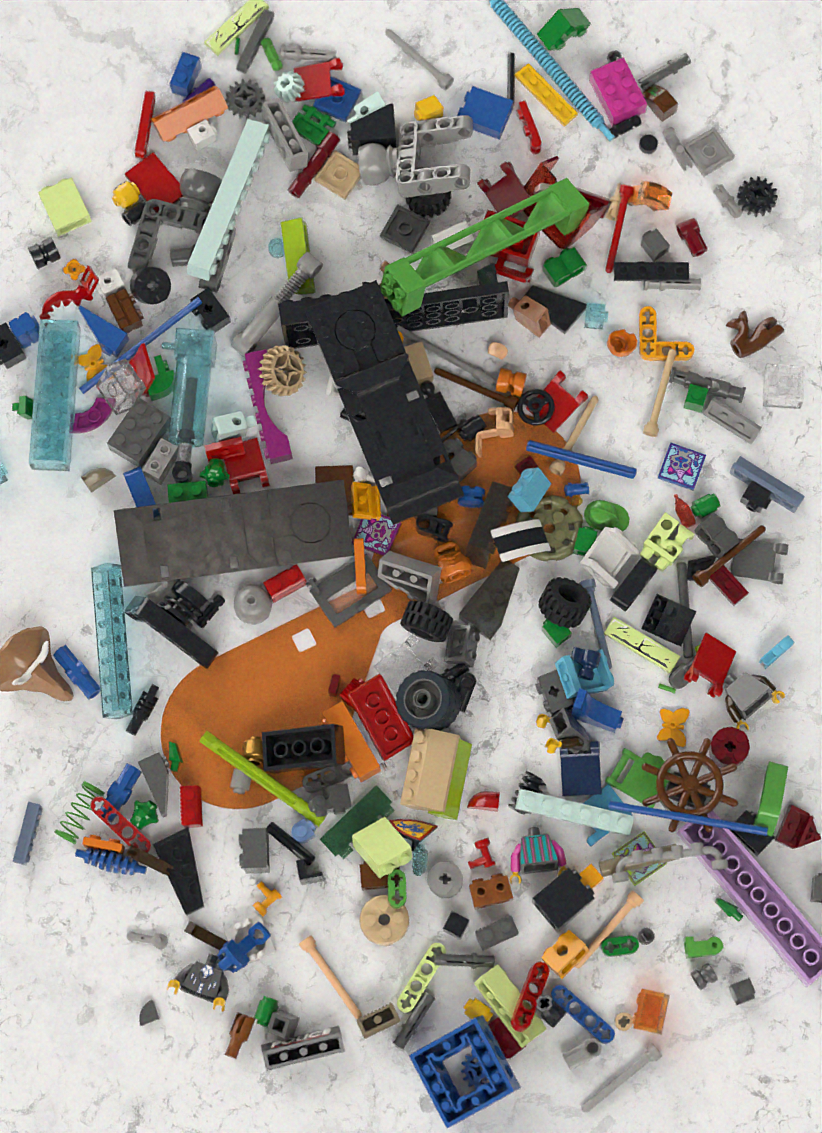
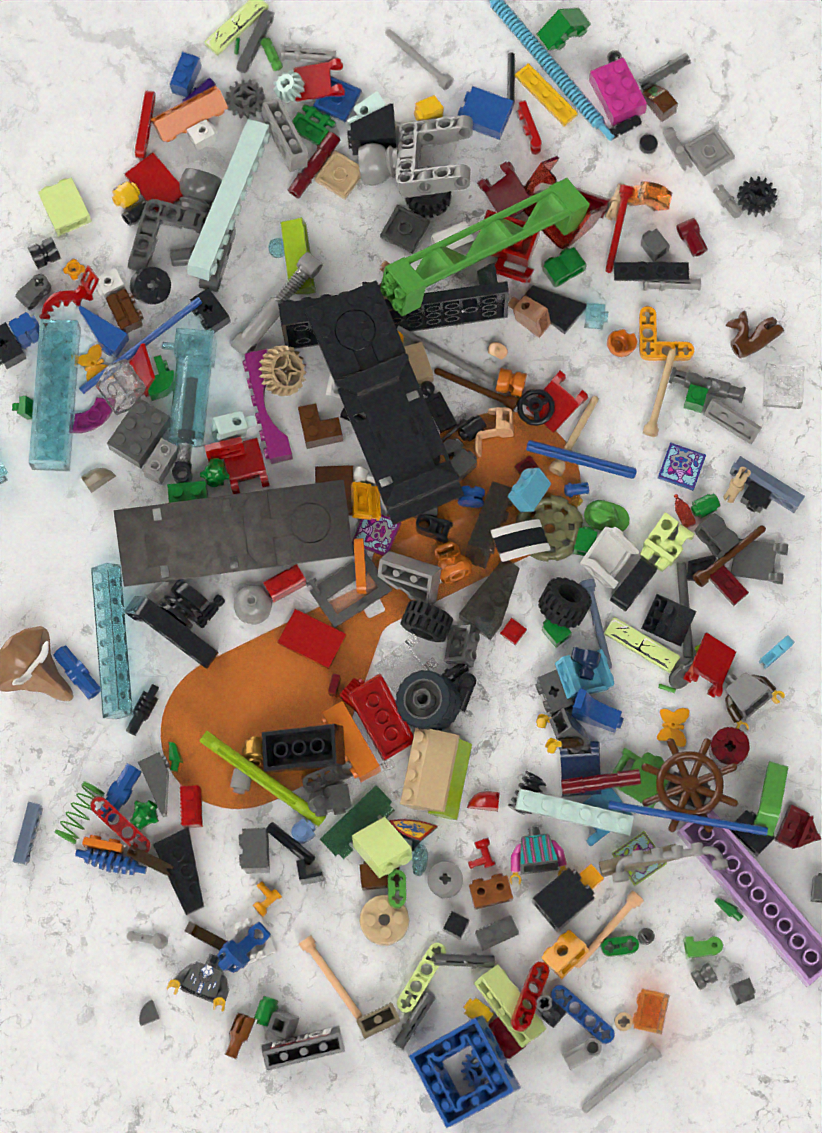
(32, 292): none -> dark grey piece
(139, 489): blue beam -> none
(311, 638): none -> red tile
(318, 432): none -> reddish brown brick
(513, 631): none -> red plate
(601, 781): none -> dark red piece
(737, 484): none -> tan pin

